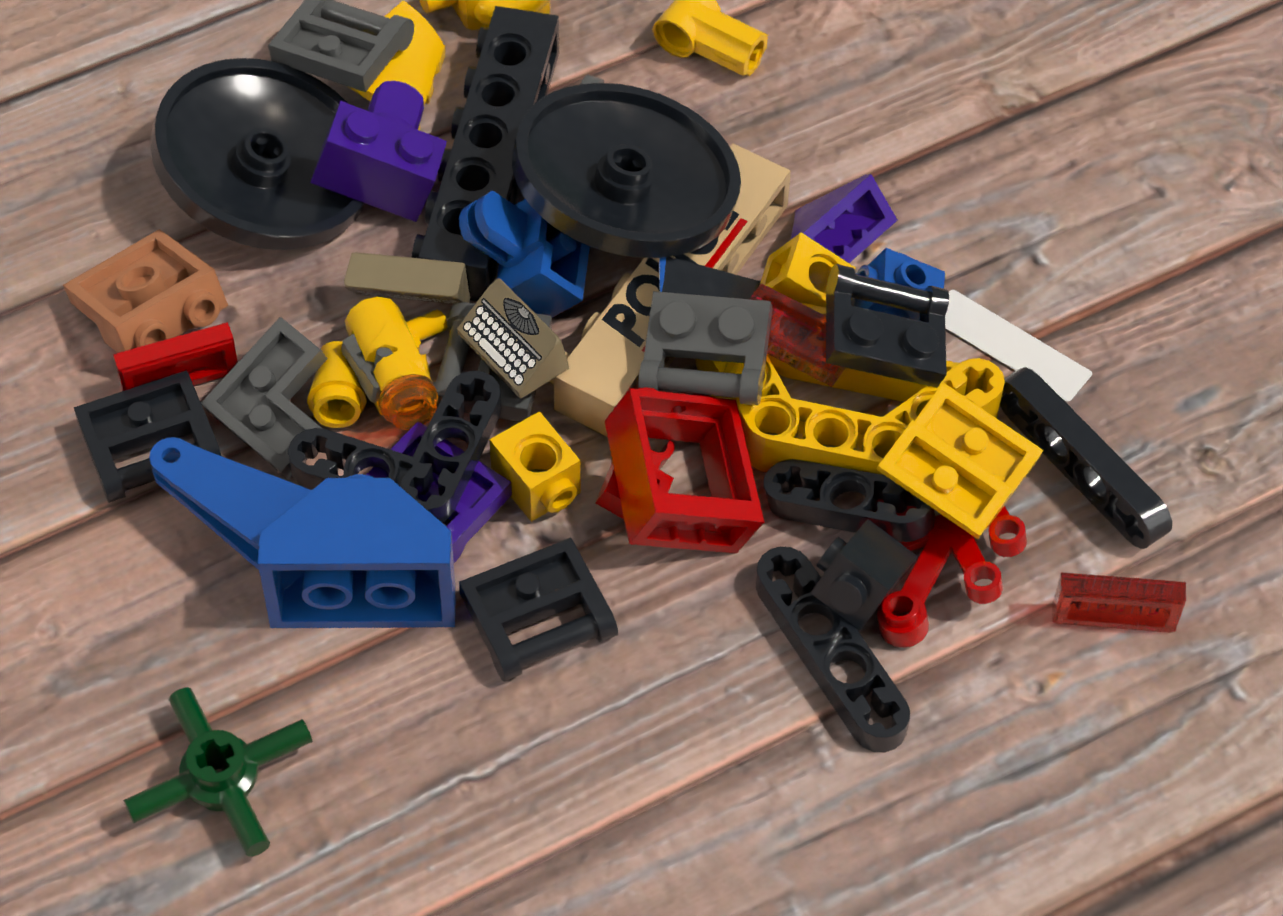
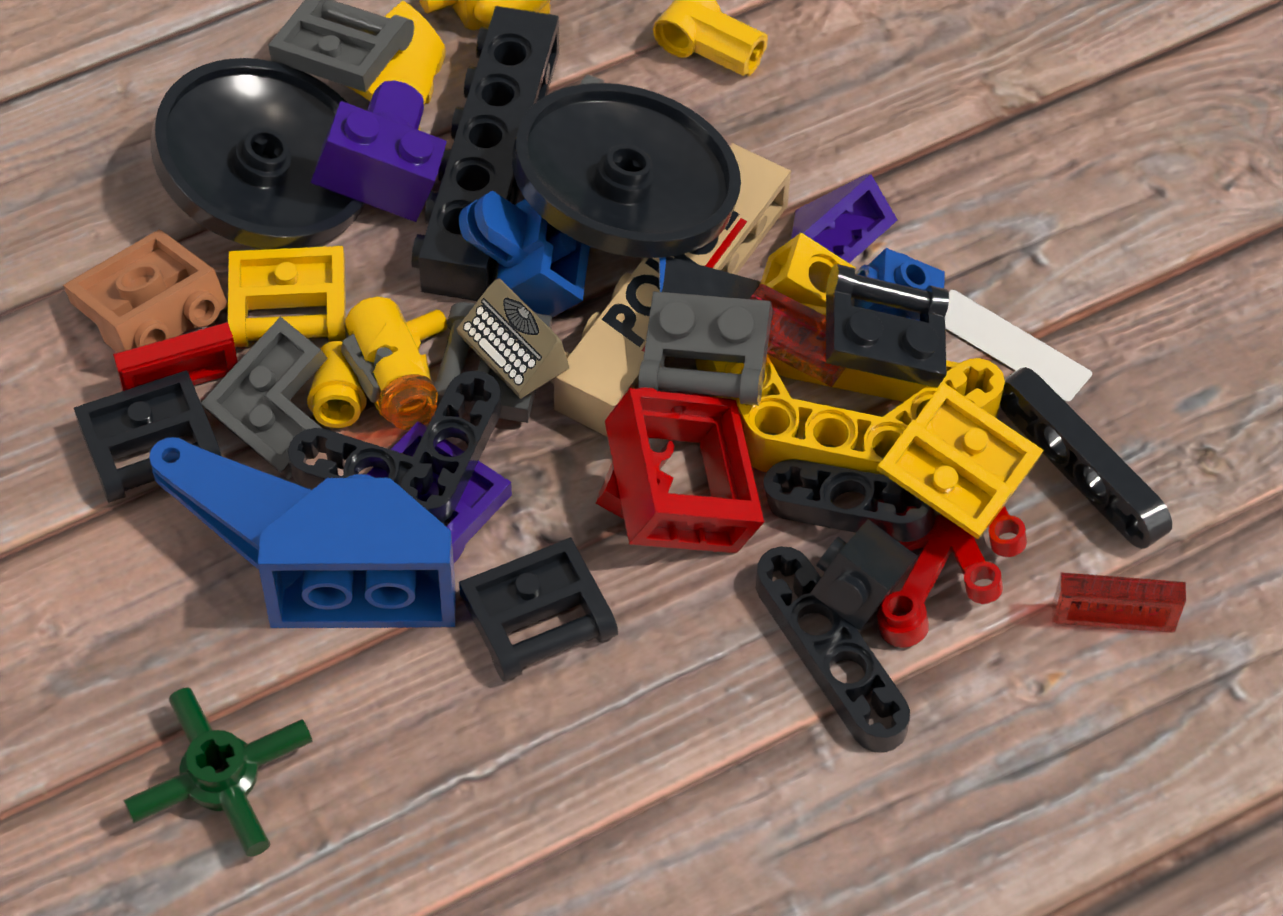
(287, 281): none -> yellow plate
(407, 278): dark tan slope -> none
(536, 446): yellow brick -> none

